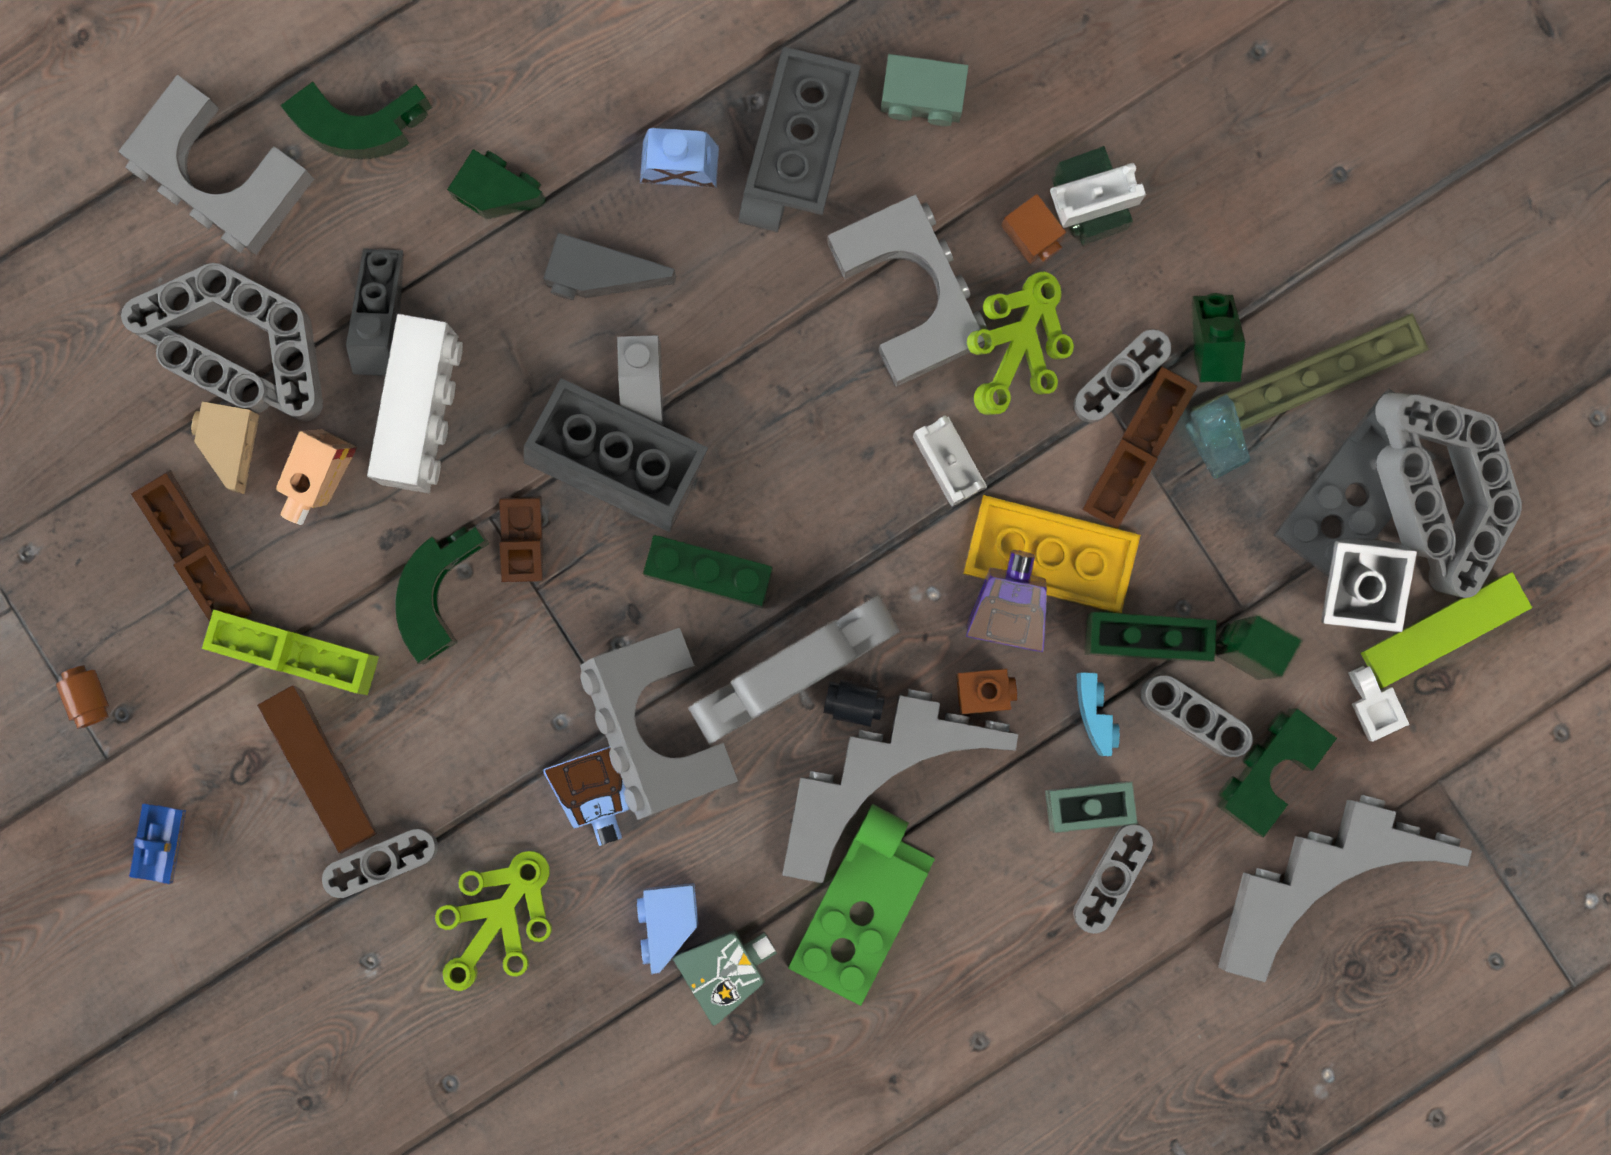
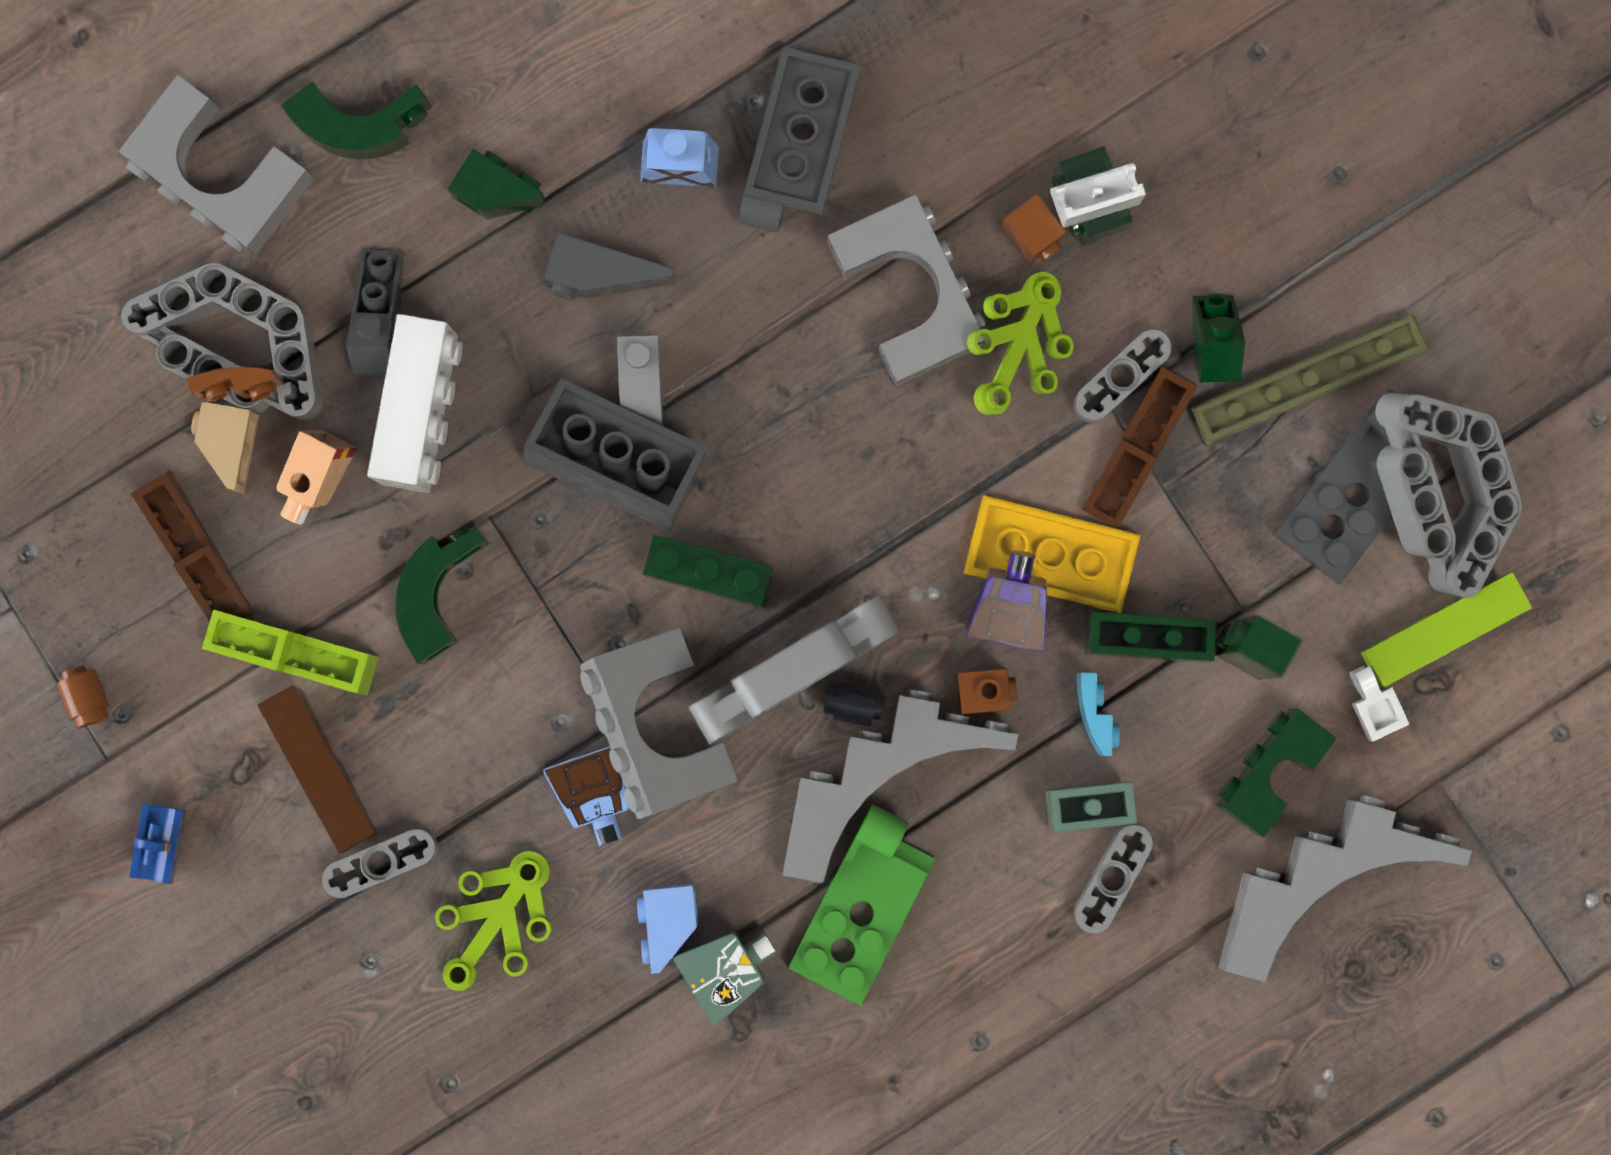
(247, 382): none -> dark orange slope
(521, 539): reddish brown slope -> none
(924, 89): sand green brick -> none
(949, 460): white hinge -> none
(1215, 717): light grey beam -> none
(1218, 436): clear light blue slope -> none
(1369, 584): light grey slope -> none

